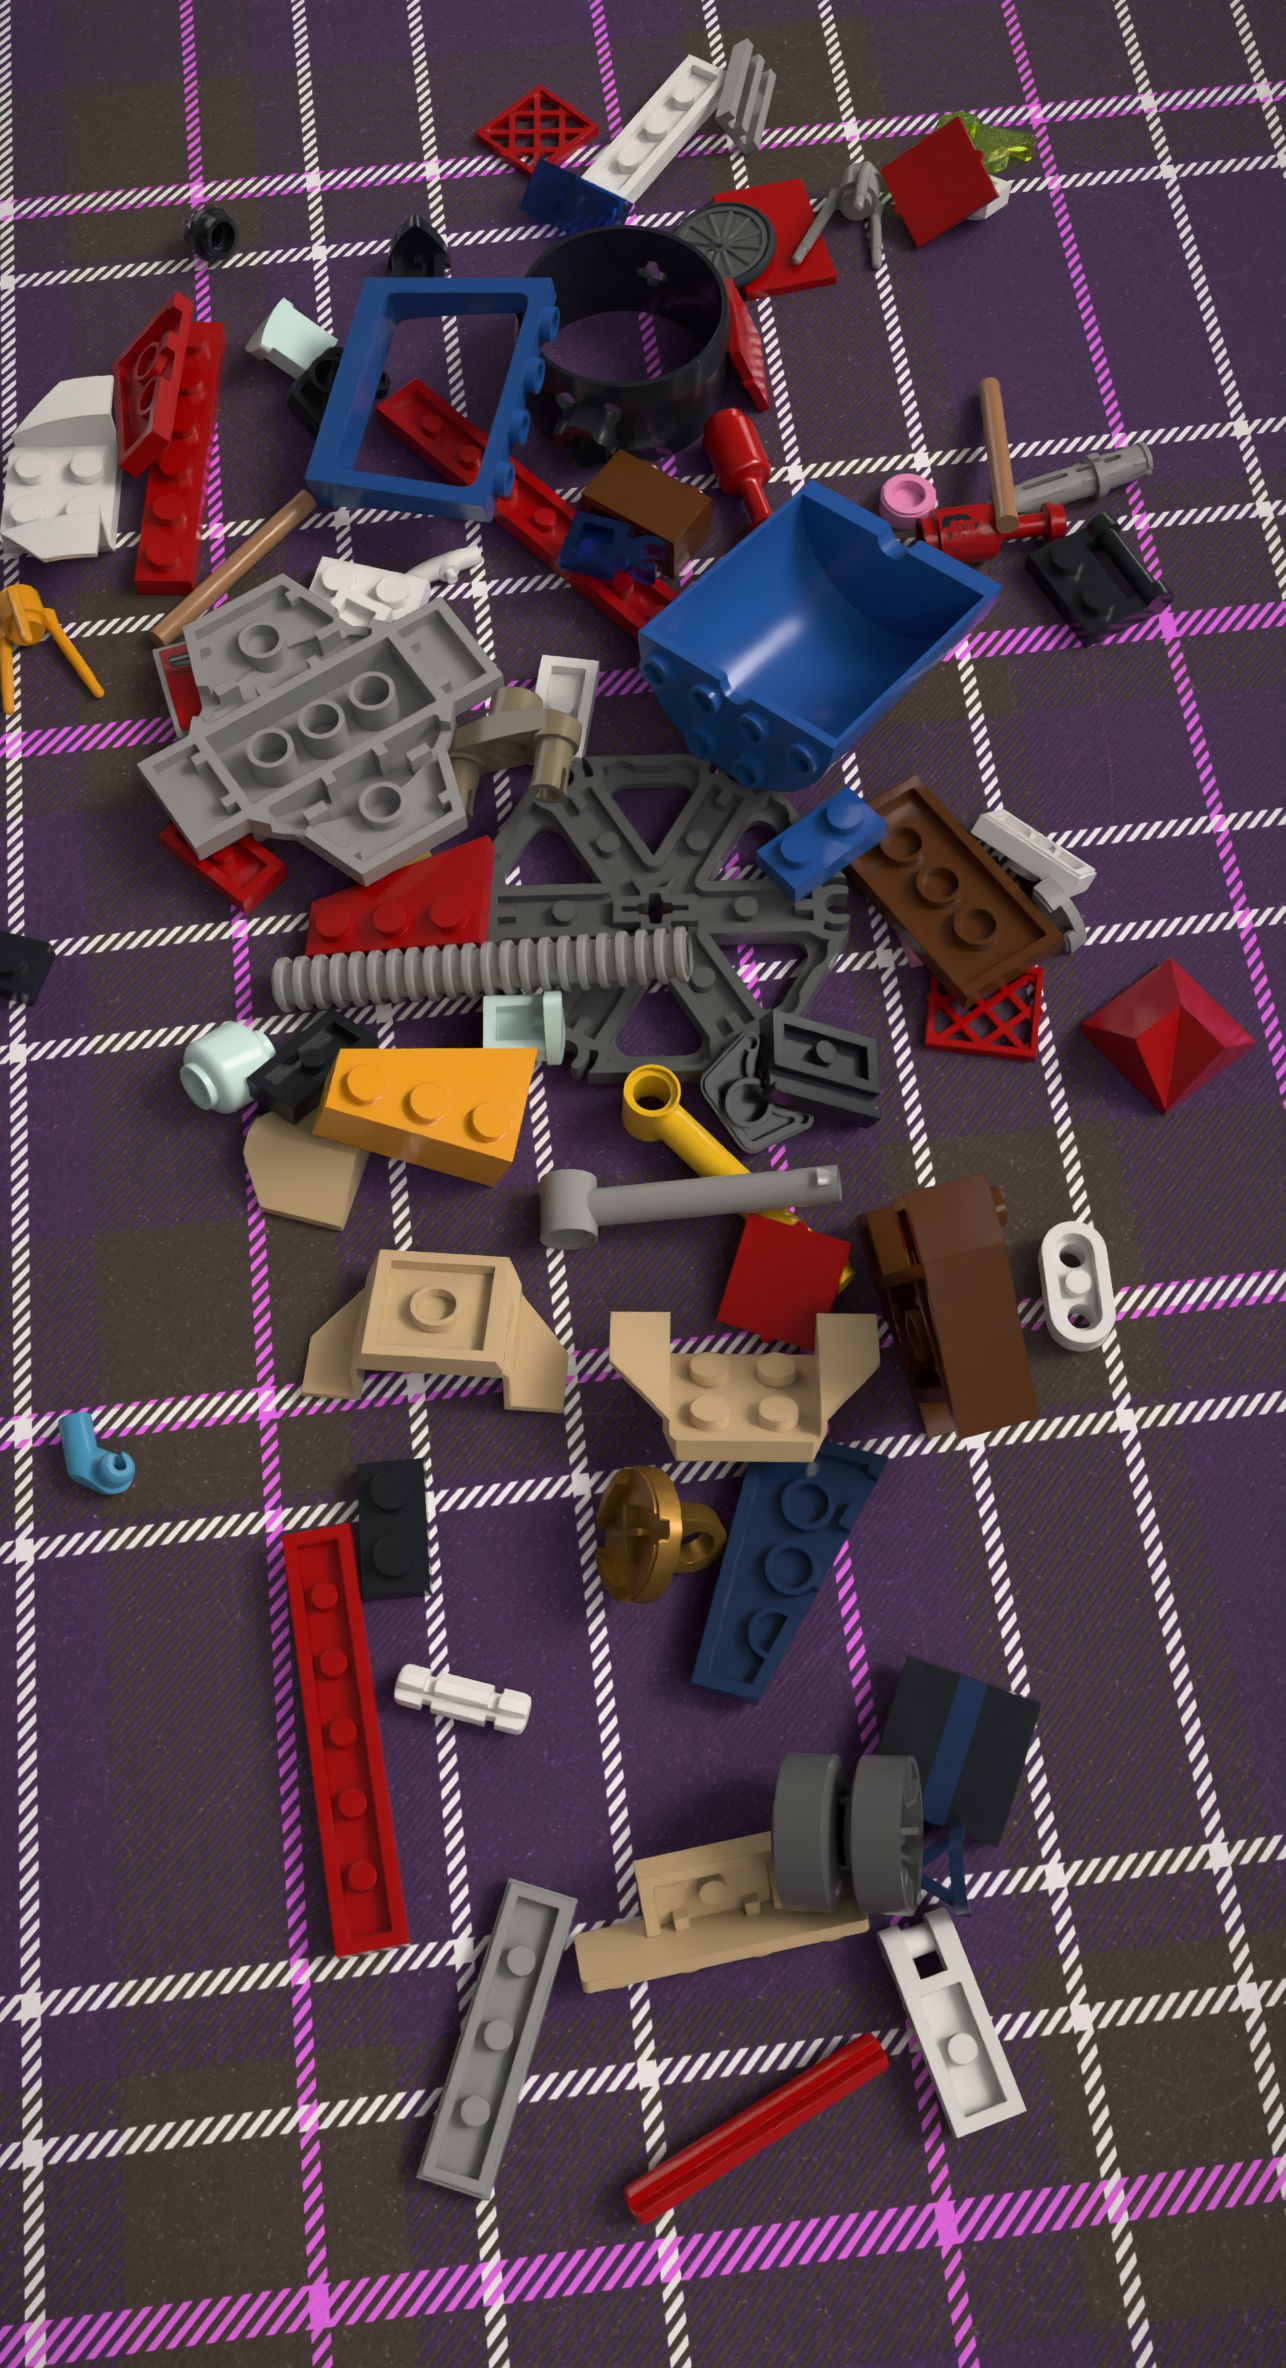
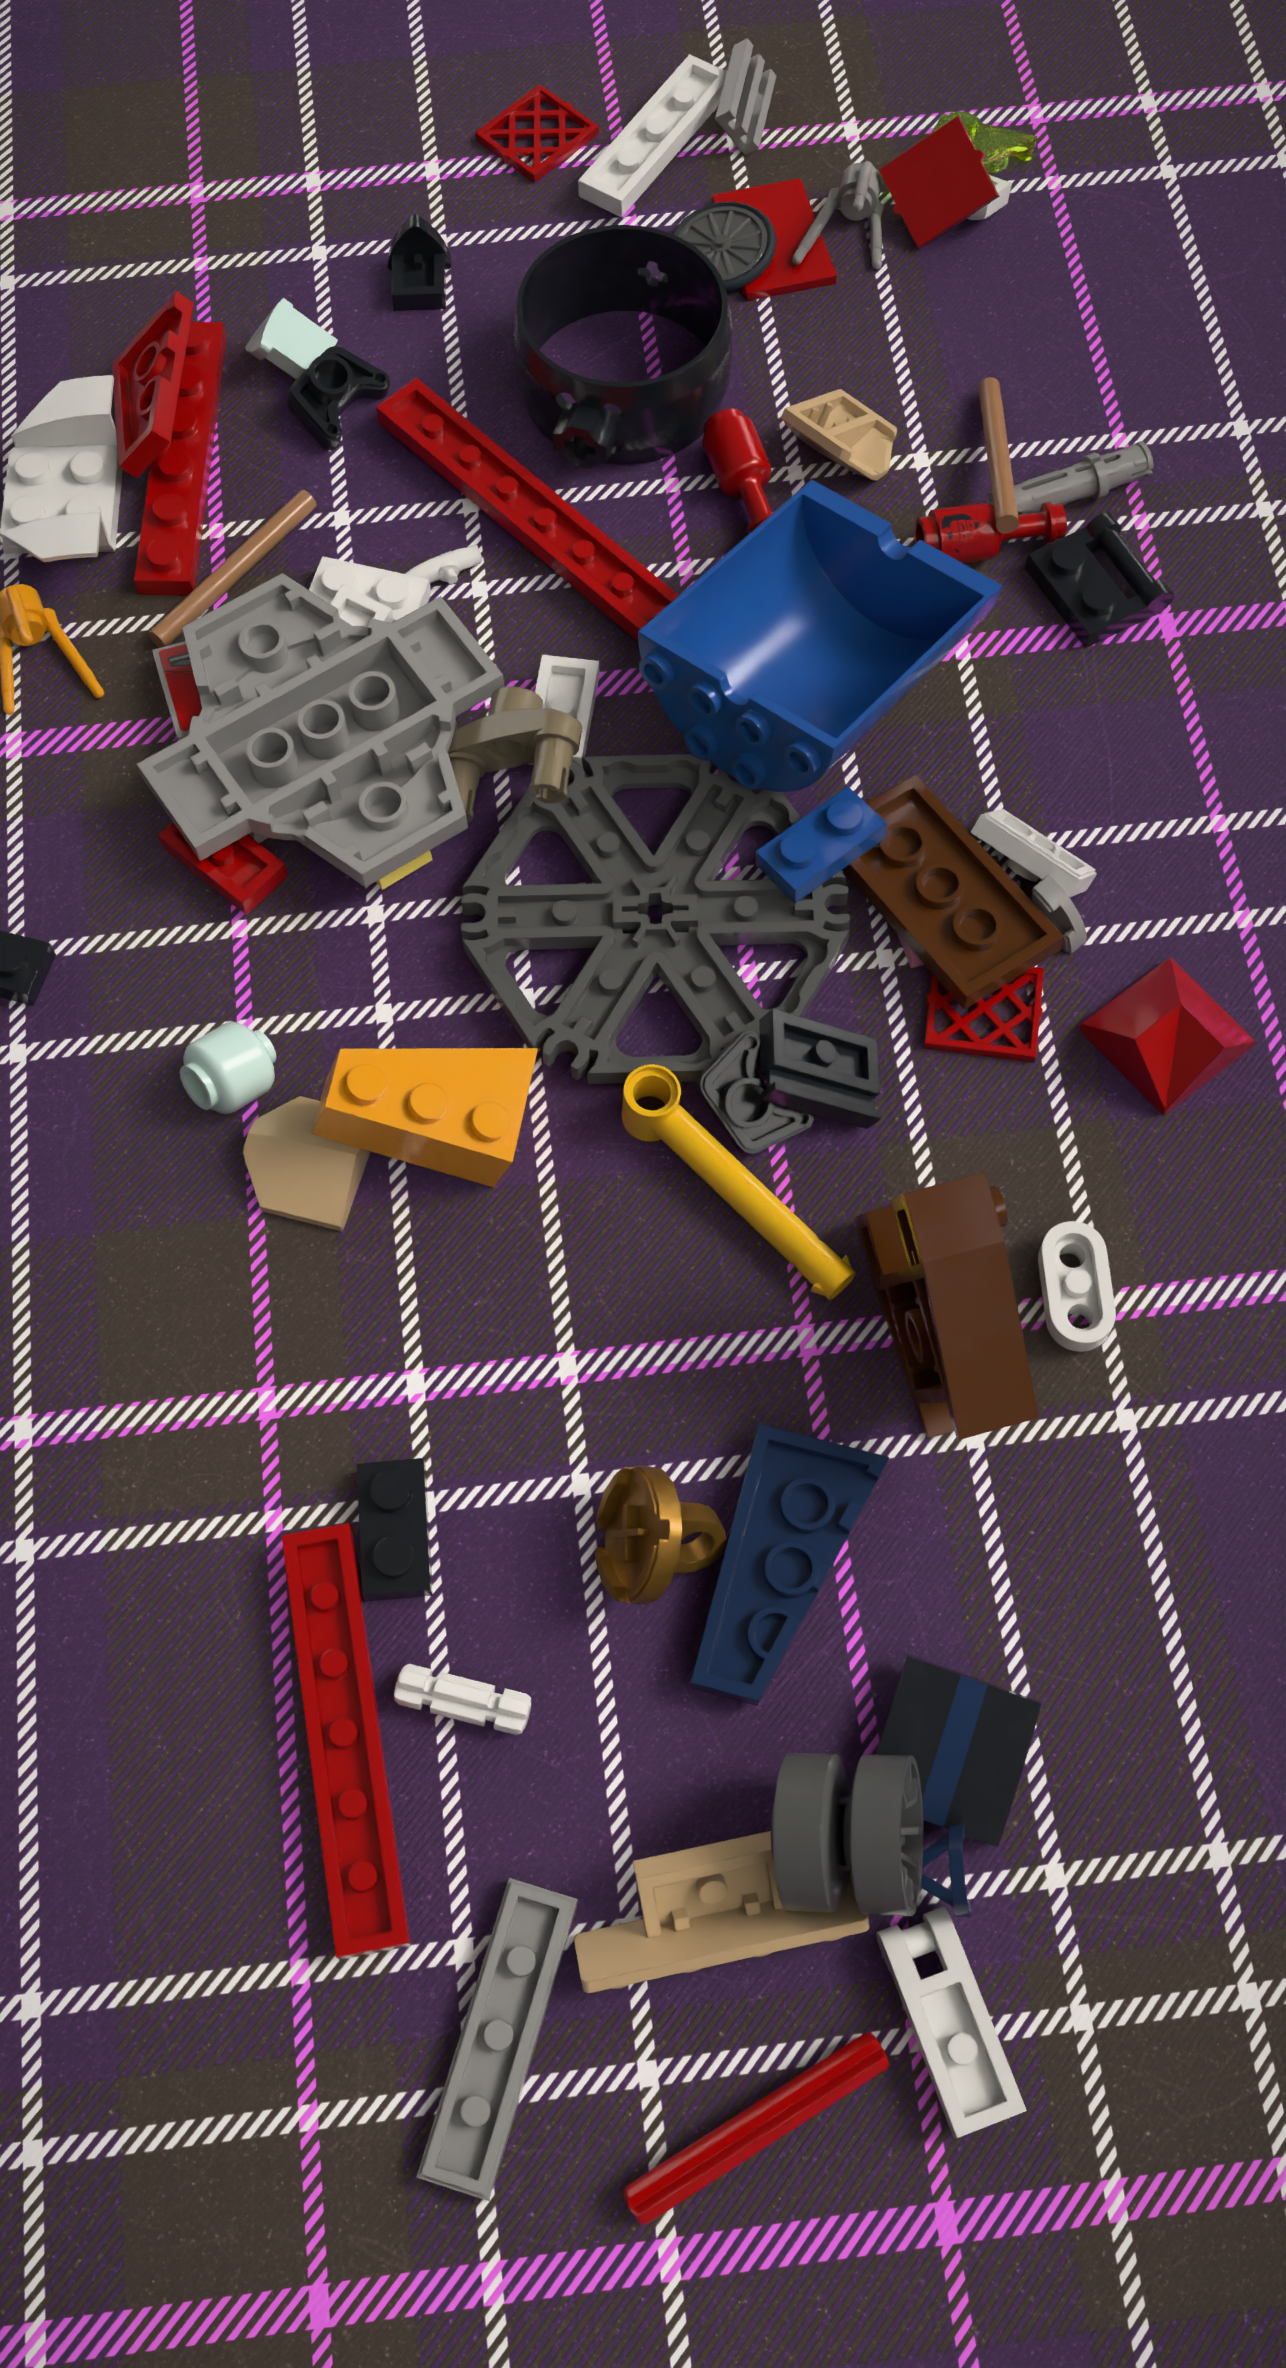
(90, 1464): dark azure arm -> none
(211, 234): black plate -> none
(296, 1075): black plate -> none
(378, 313): blue windscreen -> none
(414, 906): red wing -> none
(440, 1319): tan piece -> none
(482, 969): light grey piece -> none
(526, 1023): light aqua tile -> none
(571, 201): clear blue plate -> none
(575, 1206): light grey piece -> none
(604, 545): clear blue plate -> none
(653, 505): reddish brown brick -> none
(744, 1403): tan piece -> none
(746, 348): red piece -> none
(783, 1280): red piece -> none
(844, 432): none -> tan slope
(905, 500): bright pink tile -> none

